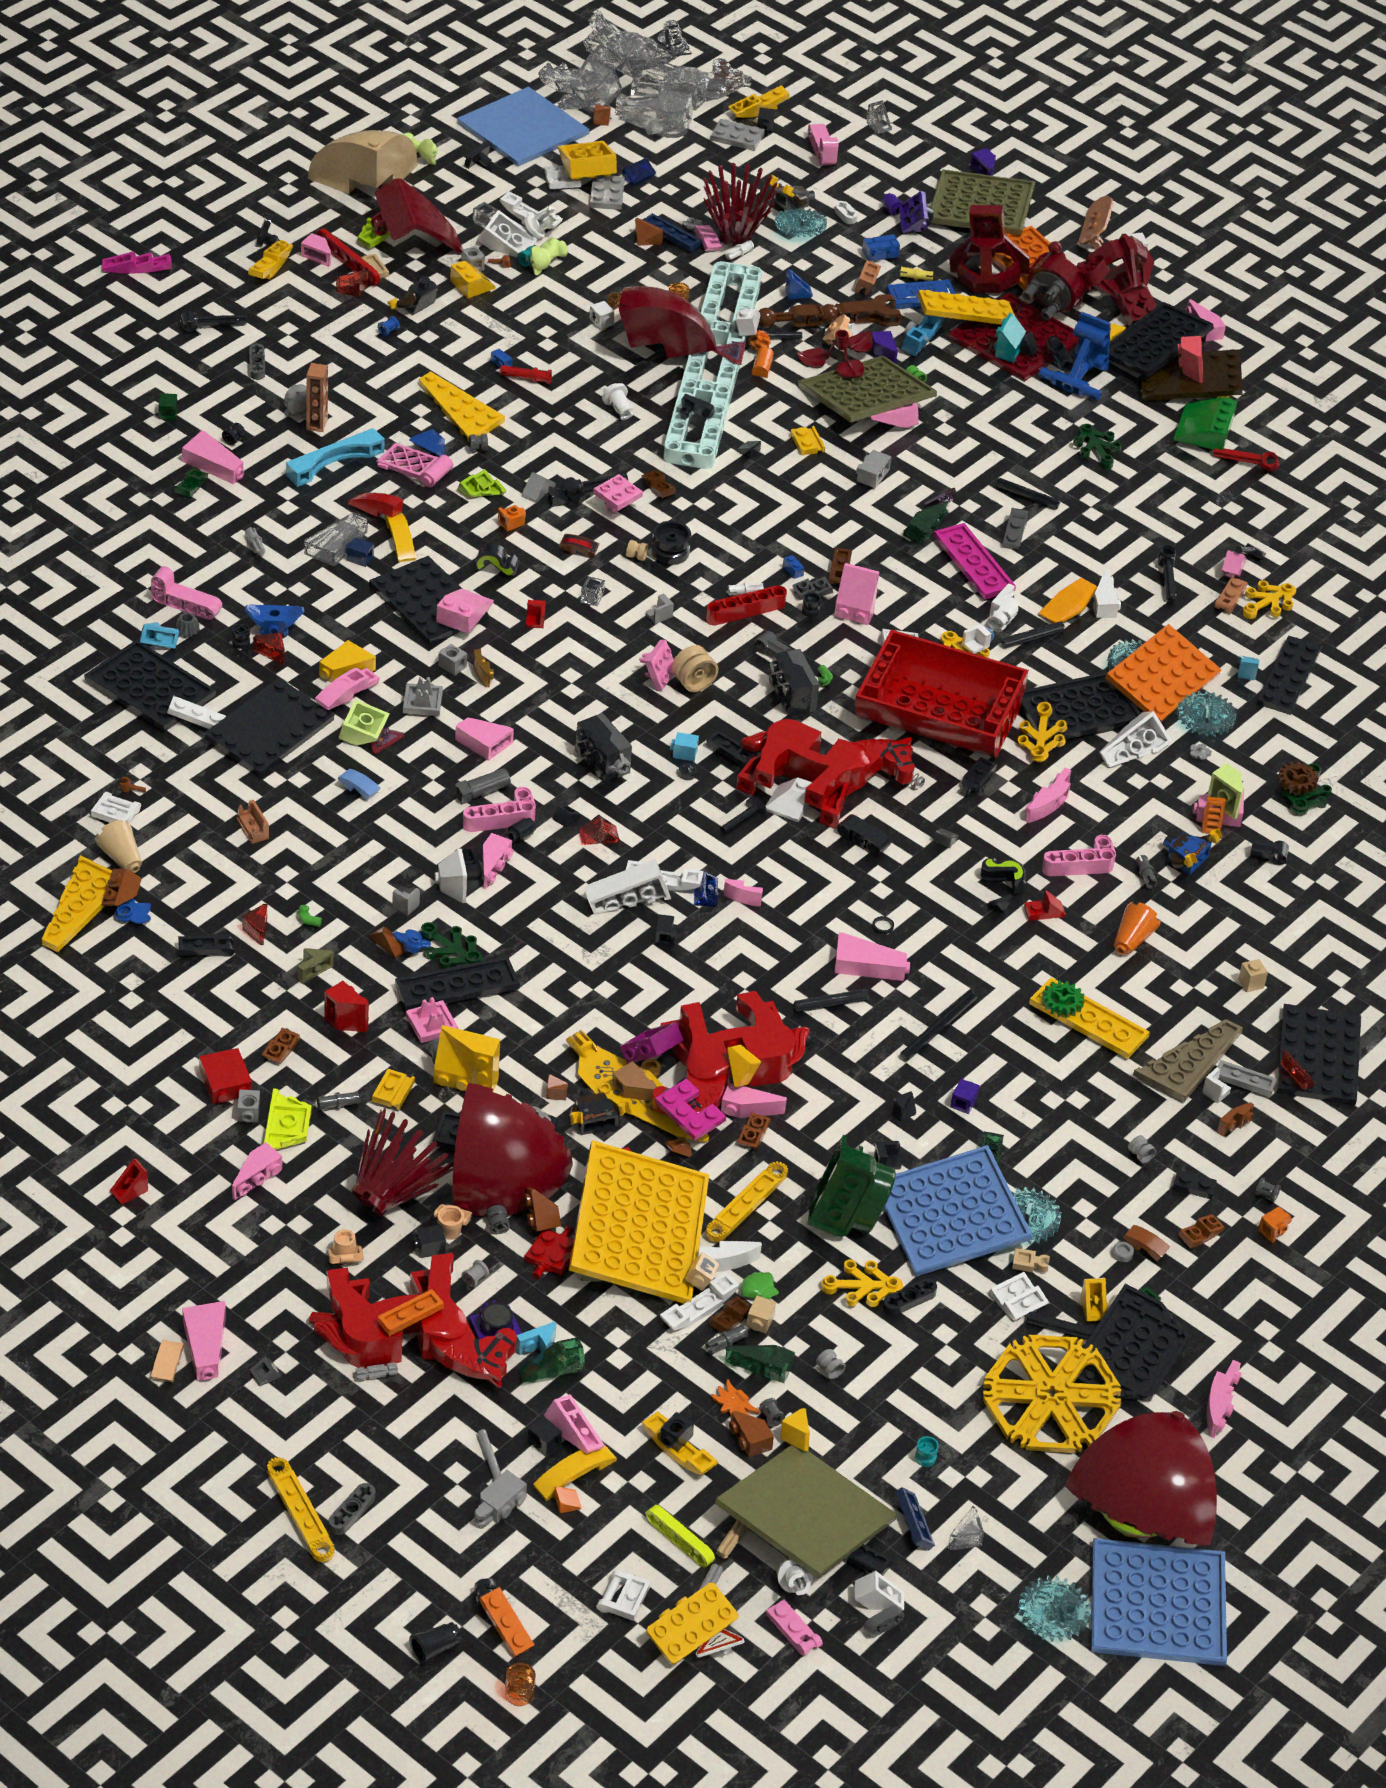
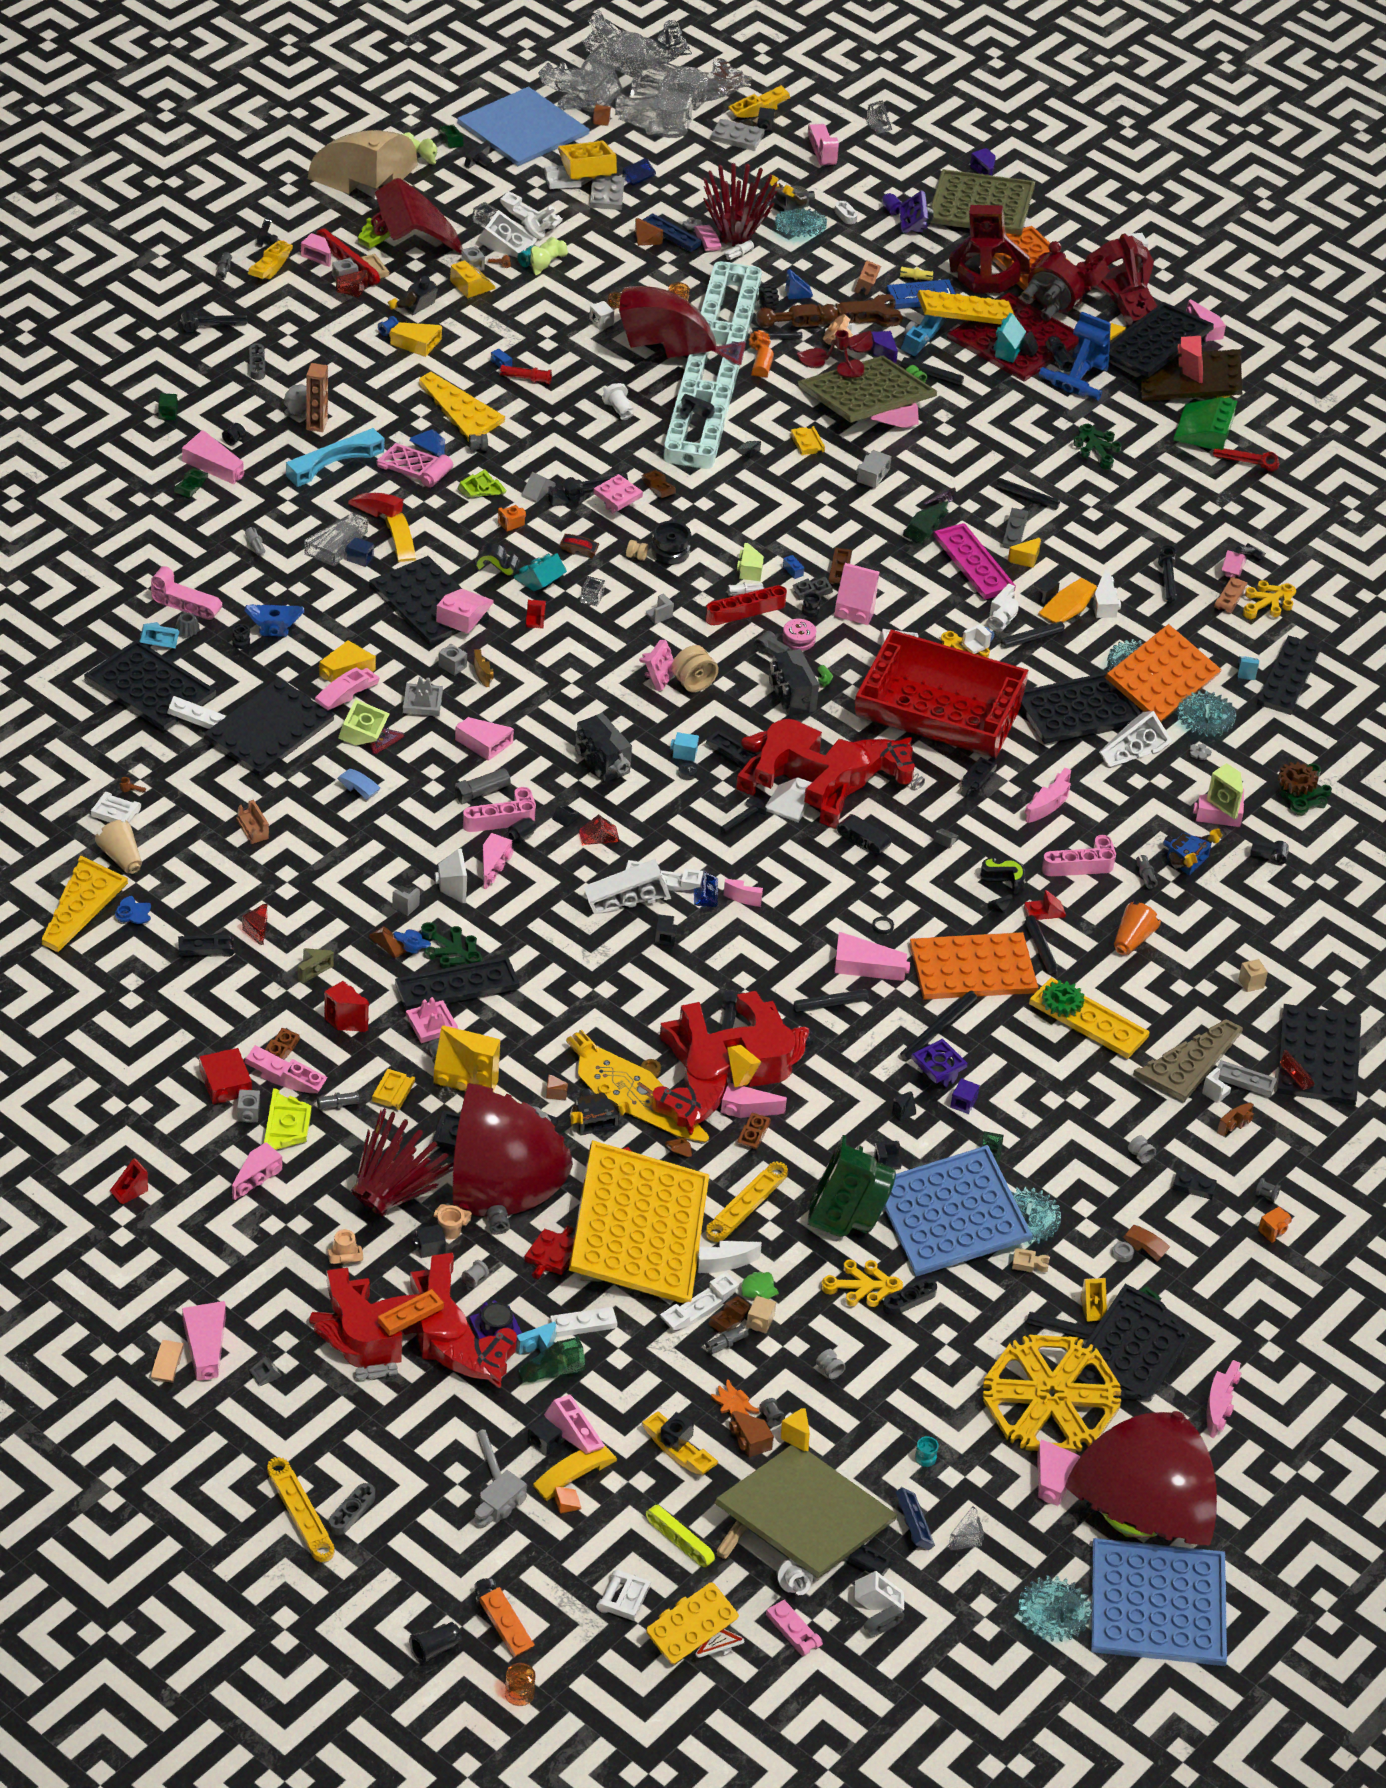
(121, 887): dark orange slope -> none
(133, 264): dark pink slope -> none
(223, 266): none -> dark grey pin
(270, 646): clear red slope -> none
(283, 1073): none -> bright pink slope
(306, 918): bright green arm -> none
(343, 267): none -> light grey brick
(416, 337): none -> yellow slope
(451, 136): none -> dark green slope
(472, 863): black slope -> none
(541, 571): none -> teal slope
(543, 1212): dark orange slope -> none
(584, 1321): none -> white plate
(633, 1082): medium nougat slope -> none
(651, 1043): magenta window -> none
(675, 1105): dark pink plate -> none
(702, 1271): tan brick -> none
(713, 1575): light grey axle -> none
(729, 1005): none -> black axle
(747, 321): white slope -> none
(751, 563): none -> yellowish green slope
(764, 1360): clear green slope -> none
(768, 296): none -> black tyre
(799, 634): none -> bright pink head
(881, 247): blue brick -> none
(934, 371): none -> black axle
(938, 1066): none -> dark purple piece
(973, 962): none -> orange plate
(1018, 1296): white slope -> none
(1025, 553): none -> yellow slope
(1040, 752): yellow plant -> none
(1041, 944): none -> black axle
(1048, 587): none -> black panel
(1054, 1468): none -> bright pink slope
(1096, 221): nougat piece -> none
(1202, 1231): dark orange slope -> none
(1207, 823): orange slope -> none

